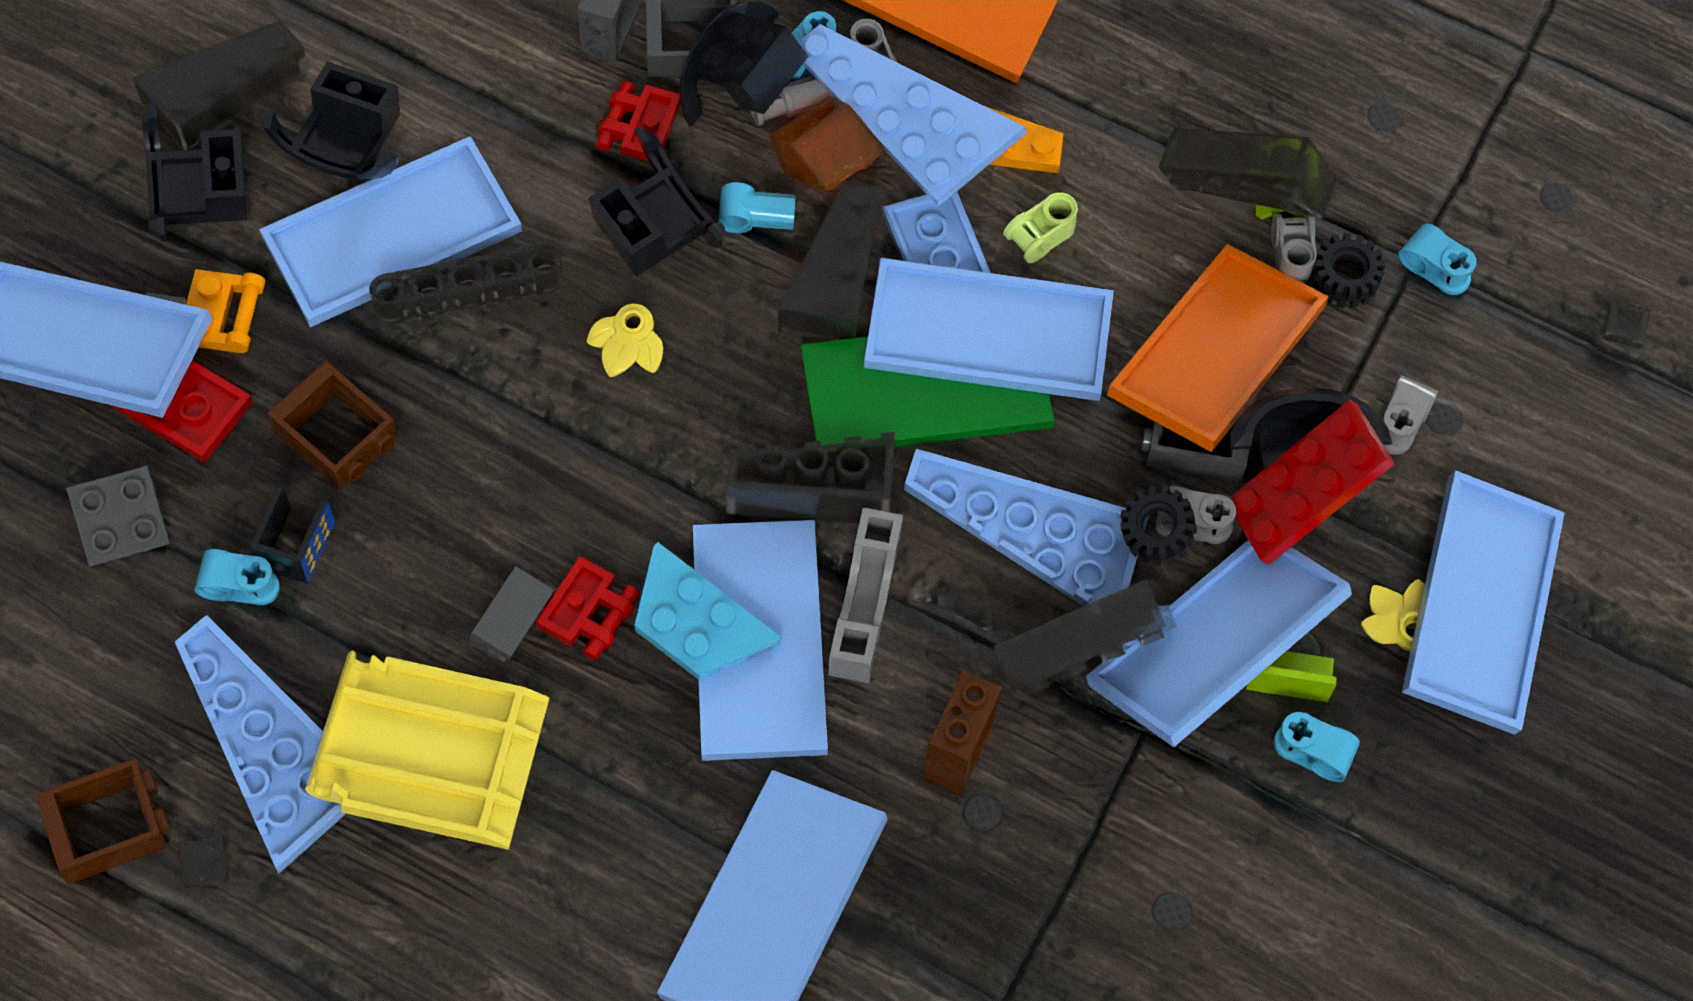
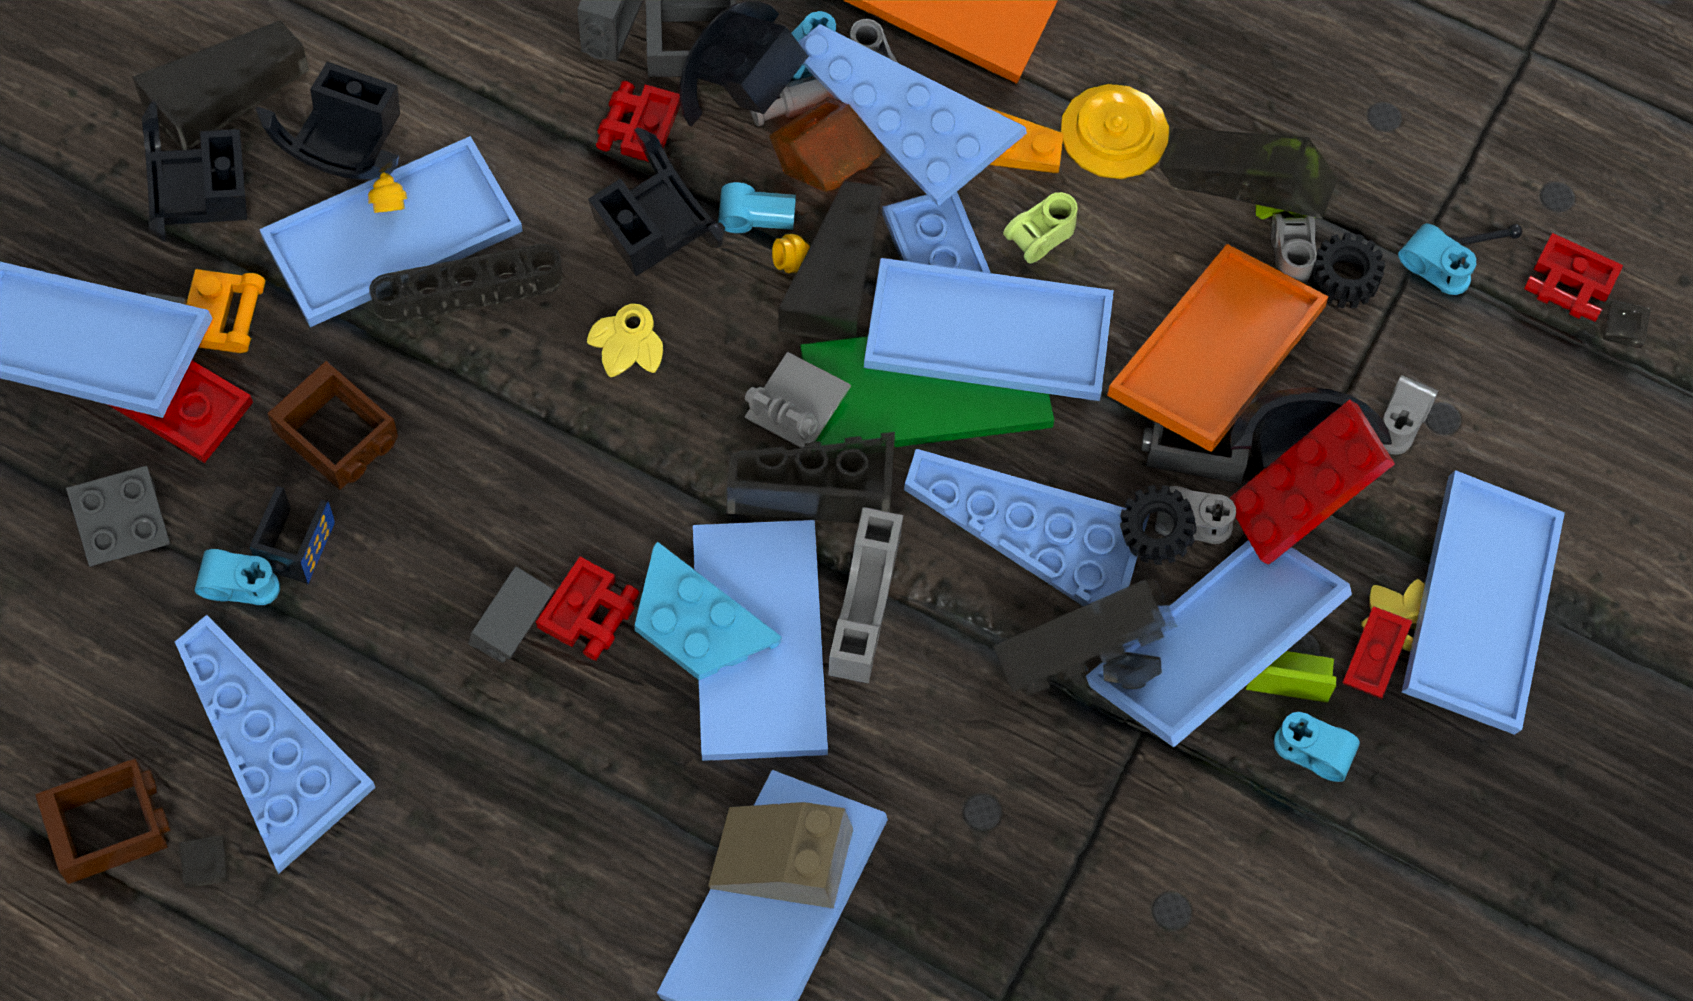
(387, 194): none -> yellow plate
(428, 749): light yellow piece -> none
(783, 852): none -> dark tan slope
(789, 252): none -> yellow plate
(796, 400): none -> light grey hinge
(963, 732): reddish brown window -> none
(1114, 131): none -> yellow piece
(1132, 670): none -> clear smoke plate
(1377, 652): none -> red plate
(1514, 231): none -> black hinge
(1577, 268): none -> red plate

